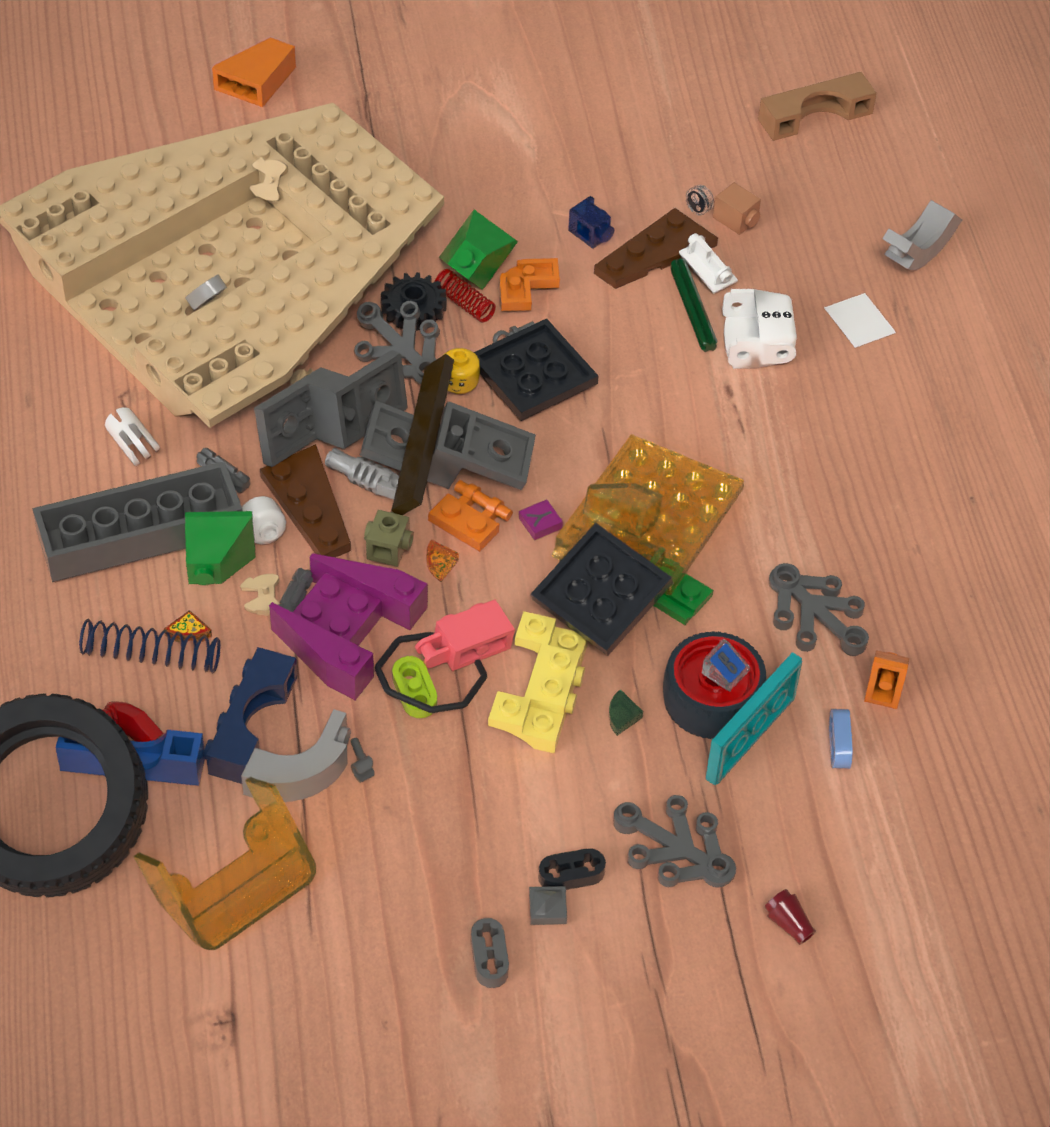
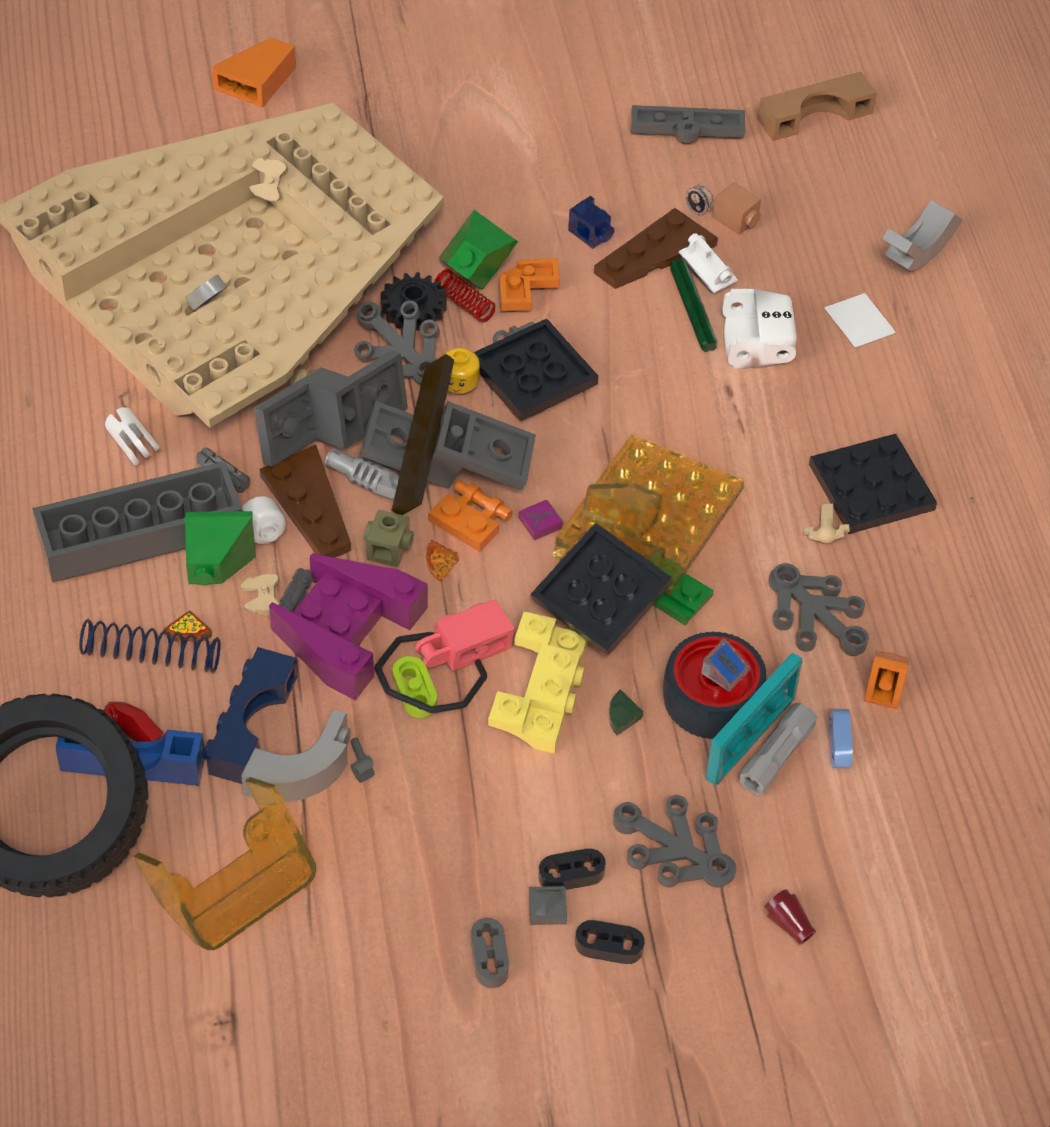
(609, 942): none -> black beam
(688, 122): none -> dark grey hinge
(764, 766): none -> light grey axle
(826, 532): none -> tan piece
(872, 483): none -> black plate

